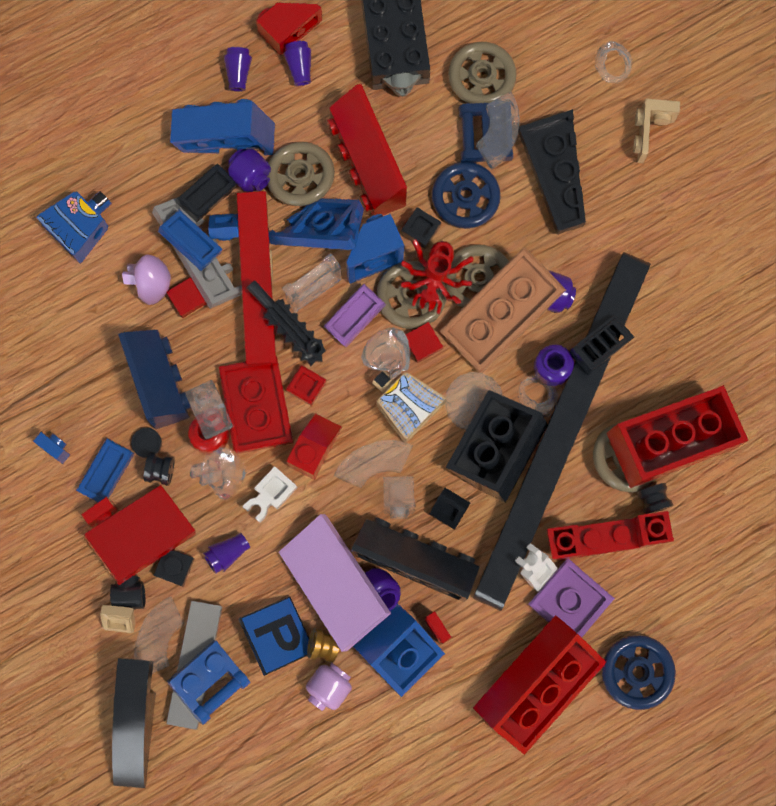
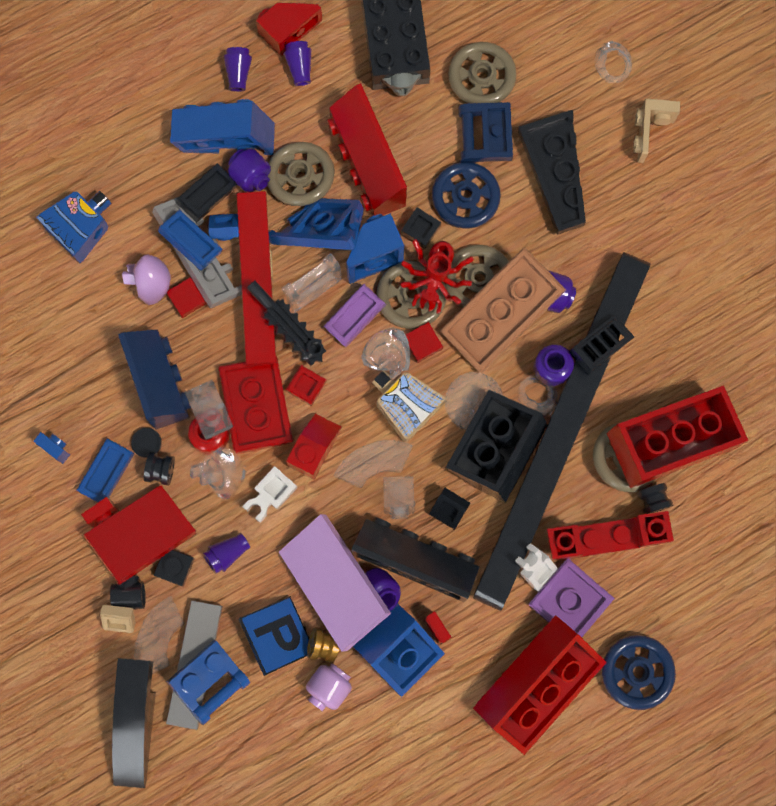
(502, 130): clear tile -> none

